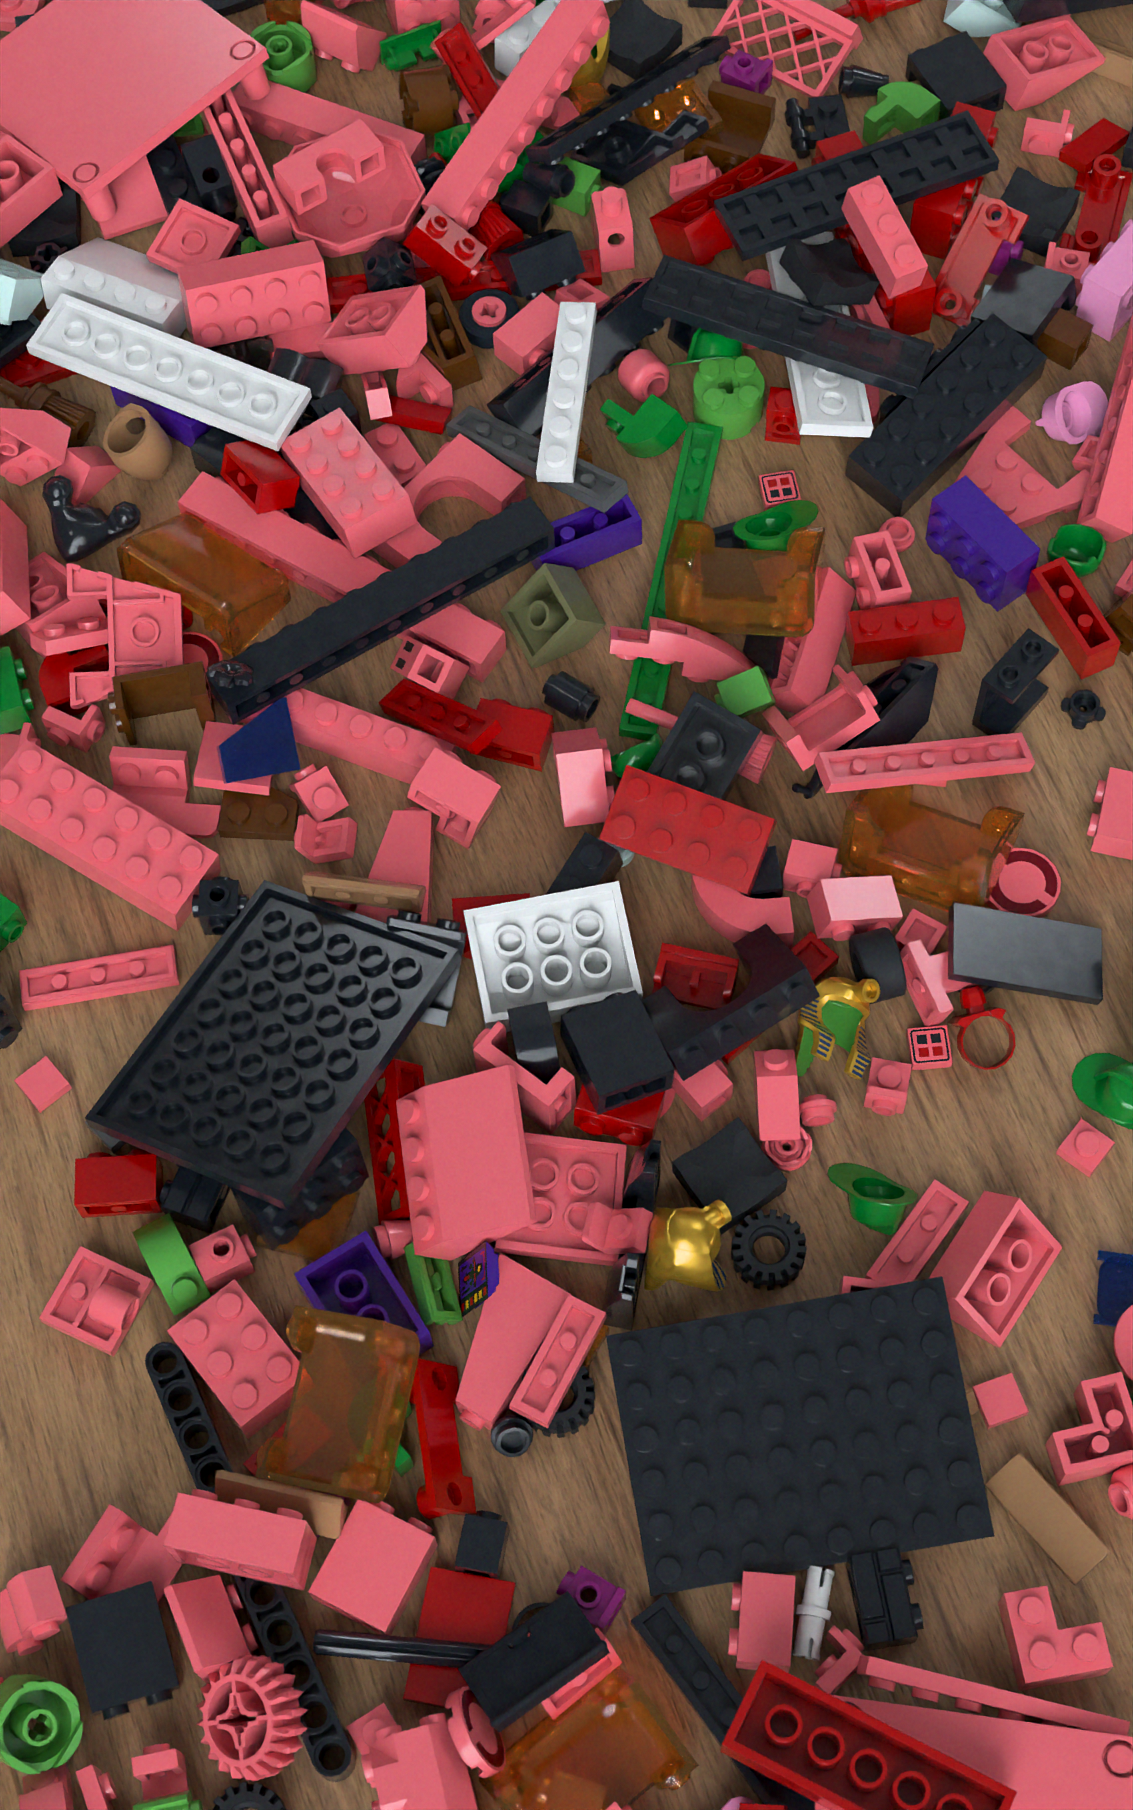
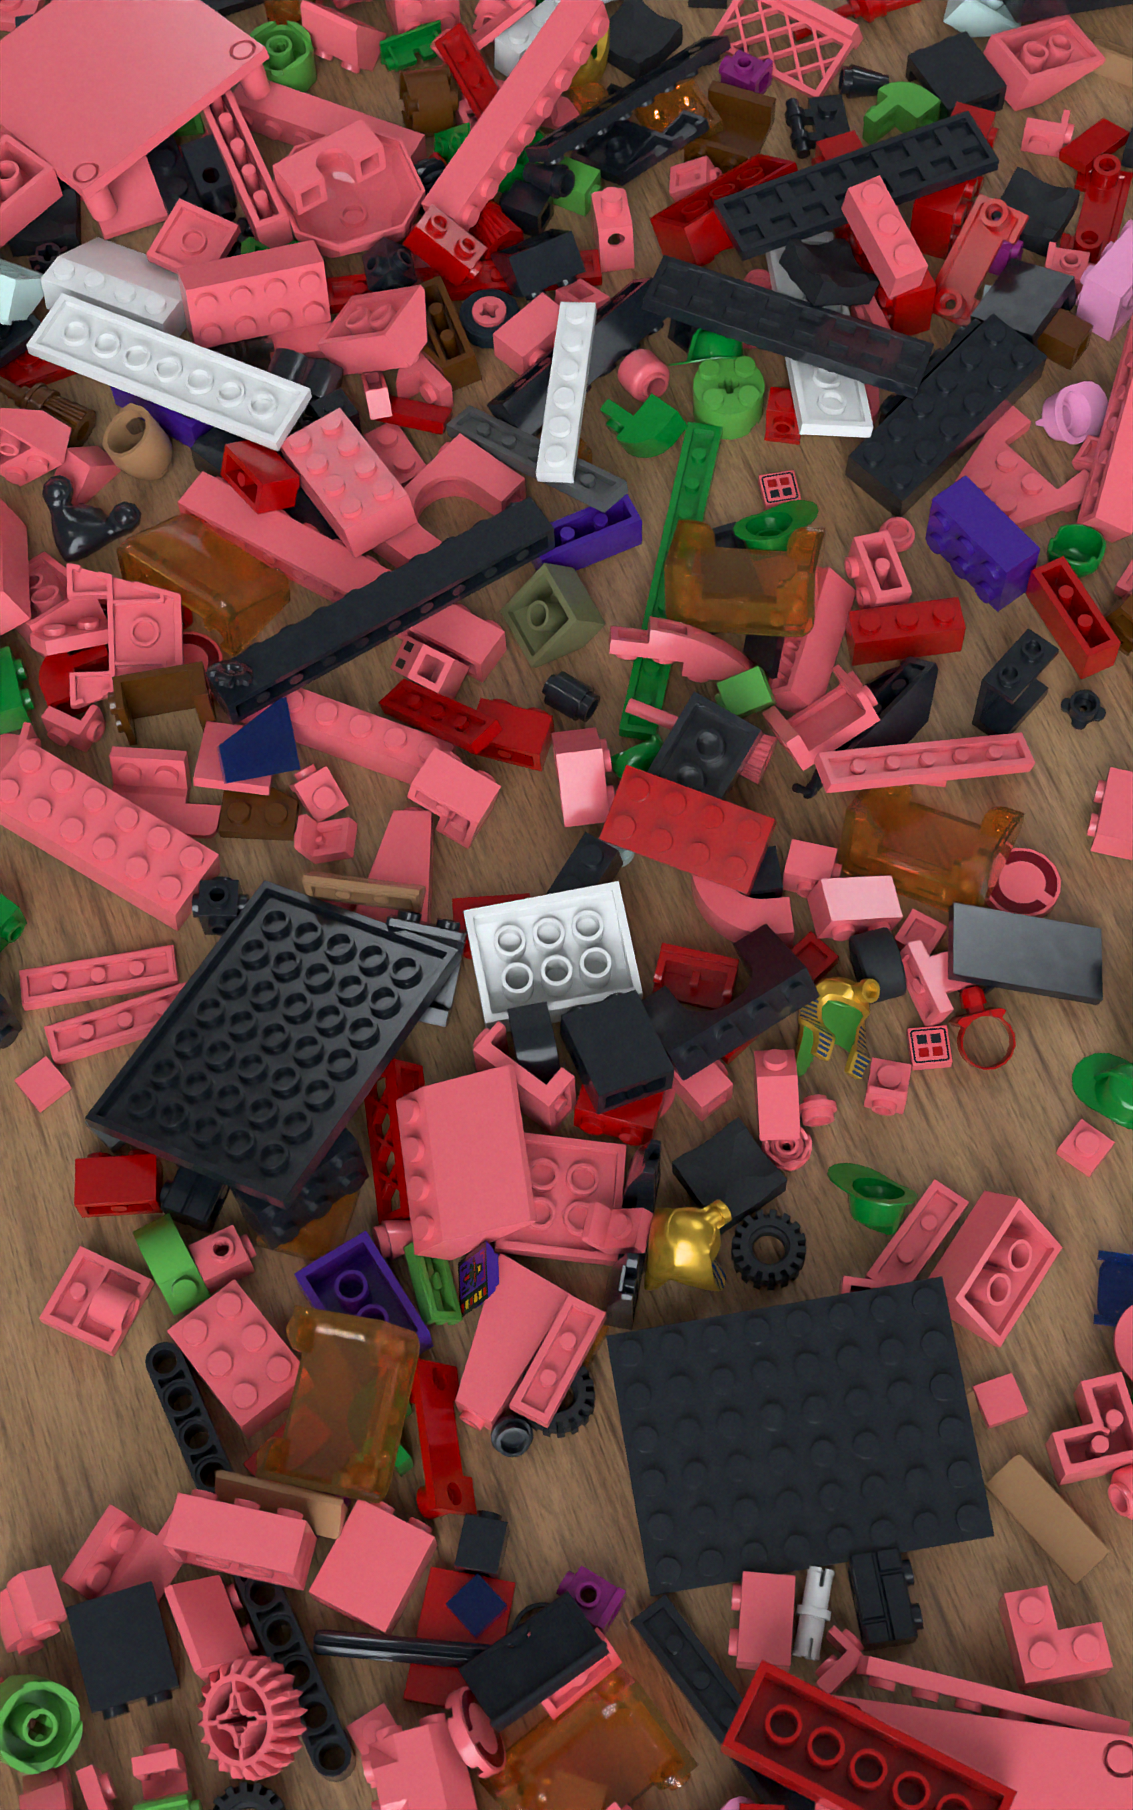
(108, 1026): none -> coral tile
(476, 1606): none -> clear blue tile

